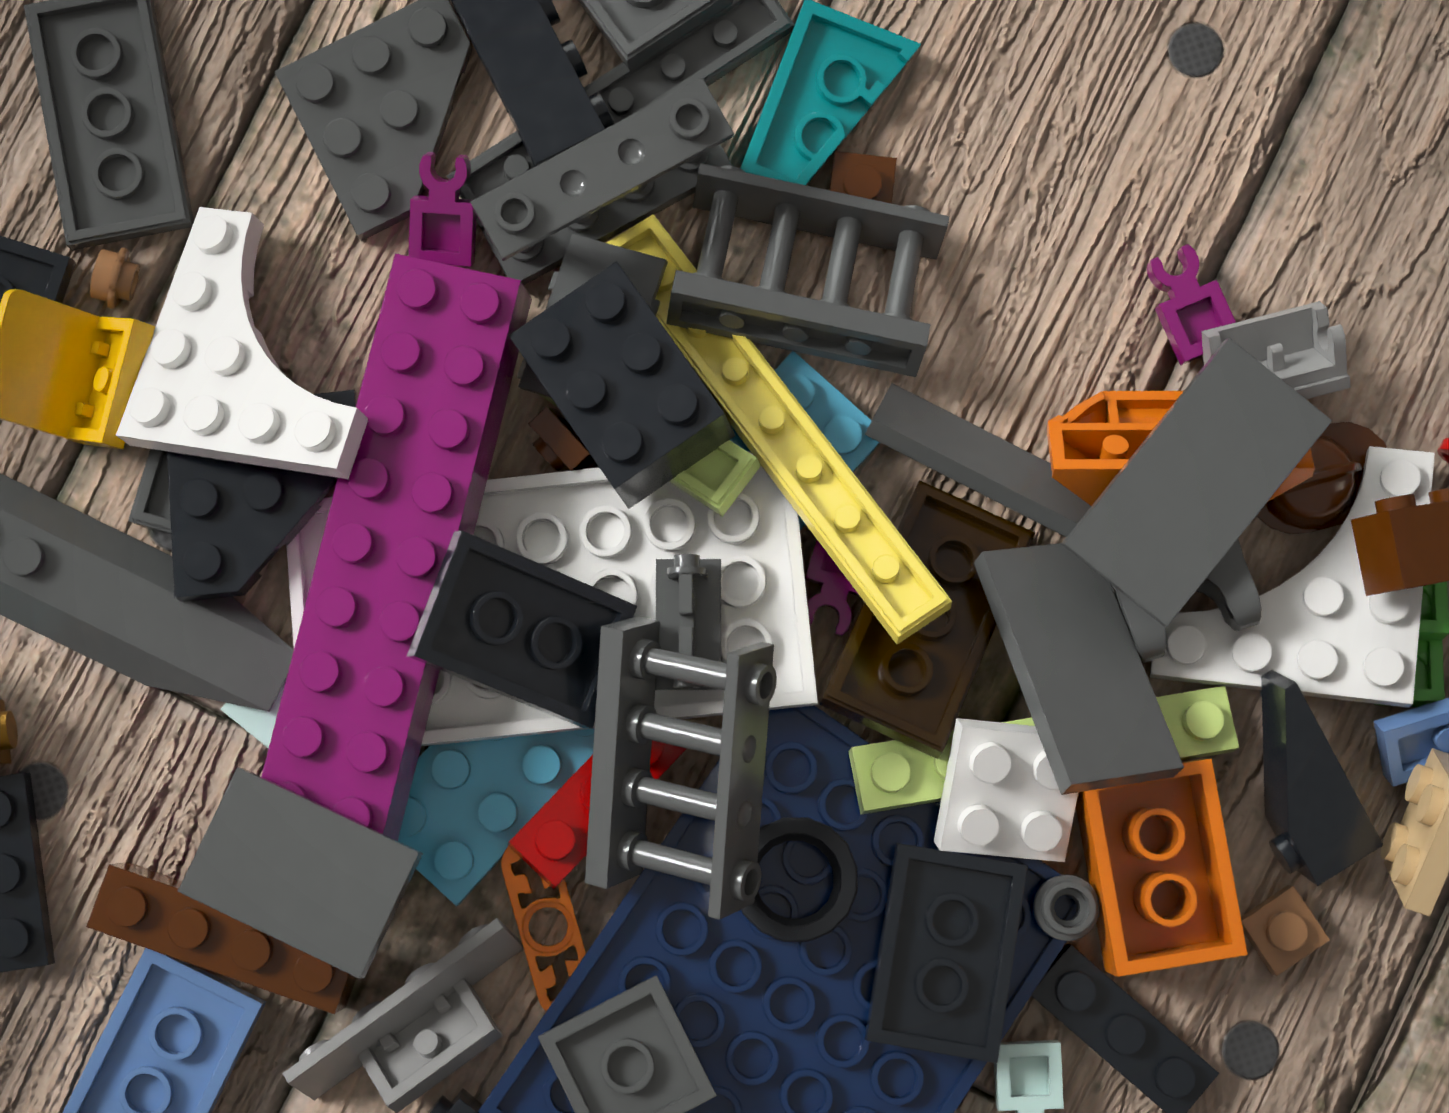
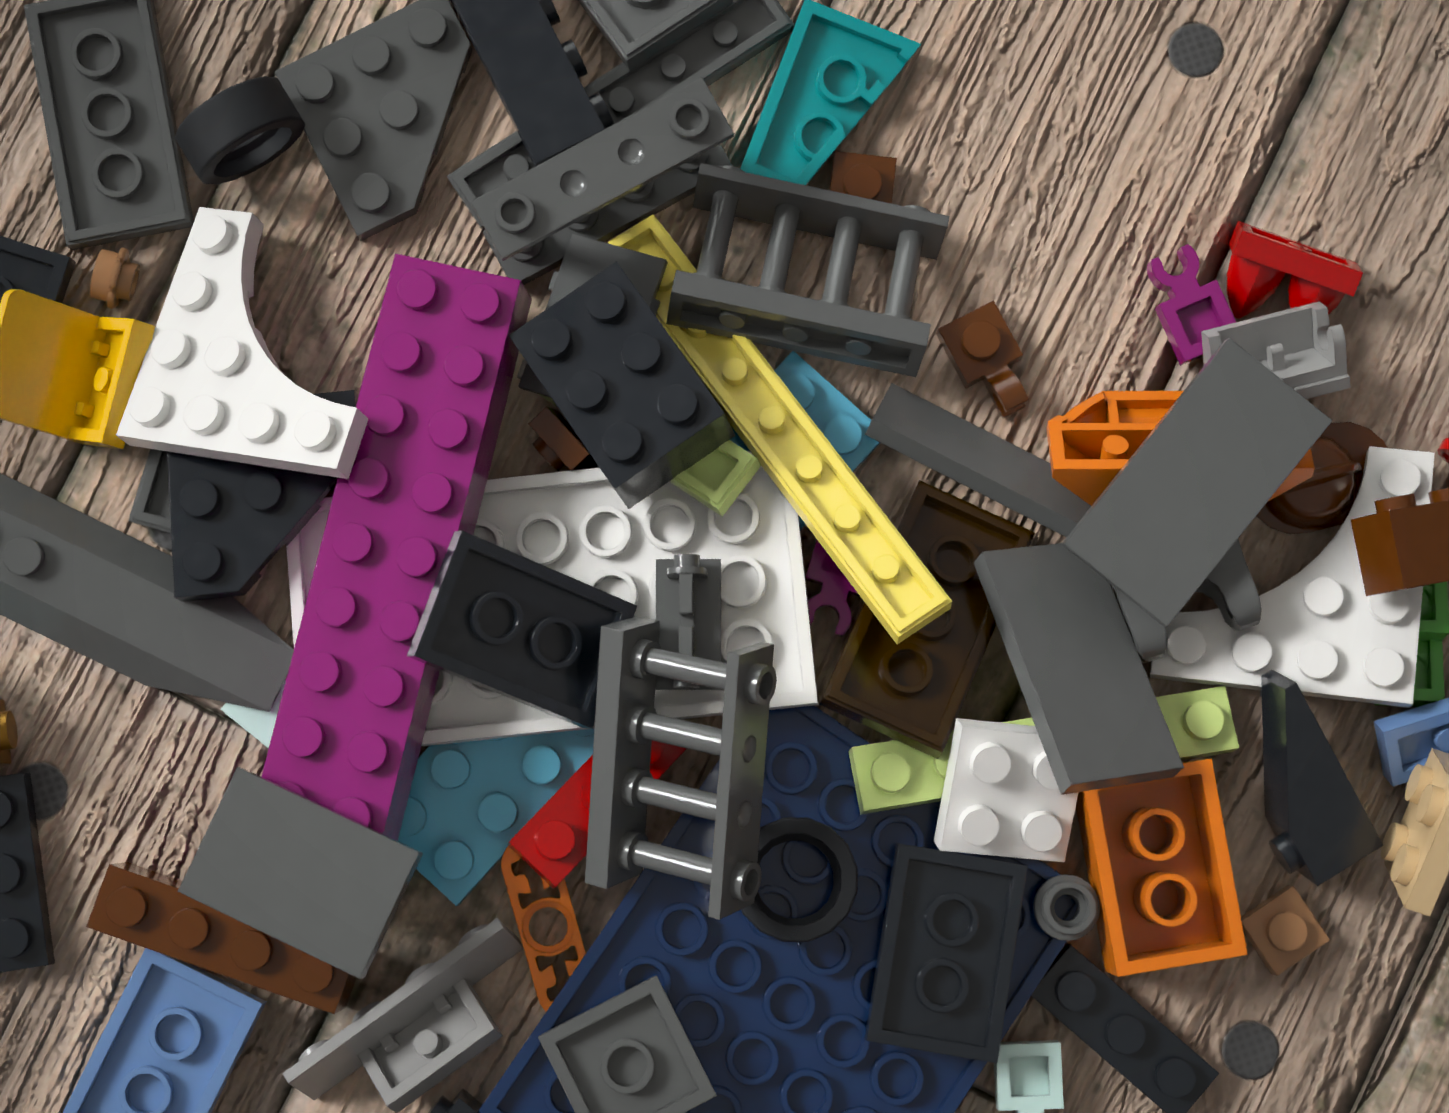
(239, 130): none -> black tyre
(442, 224): magenta plate -> none
(983, 351): none -> reddish brown plate
(1264, 257): none -> red tile

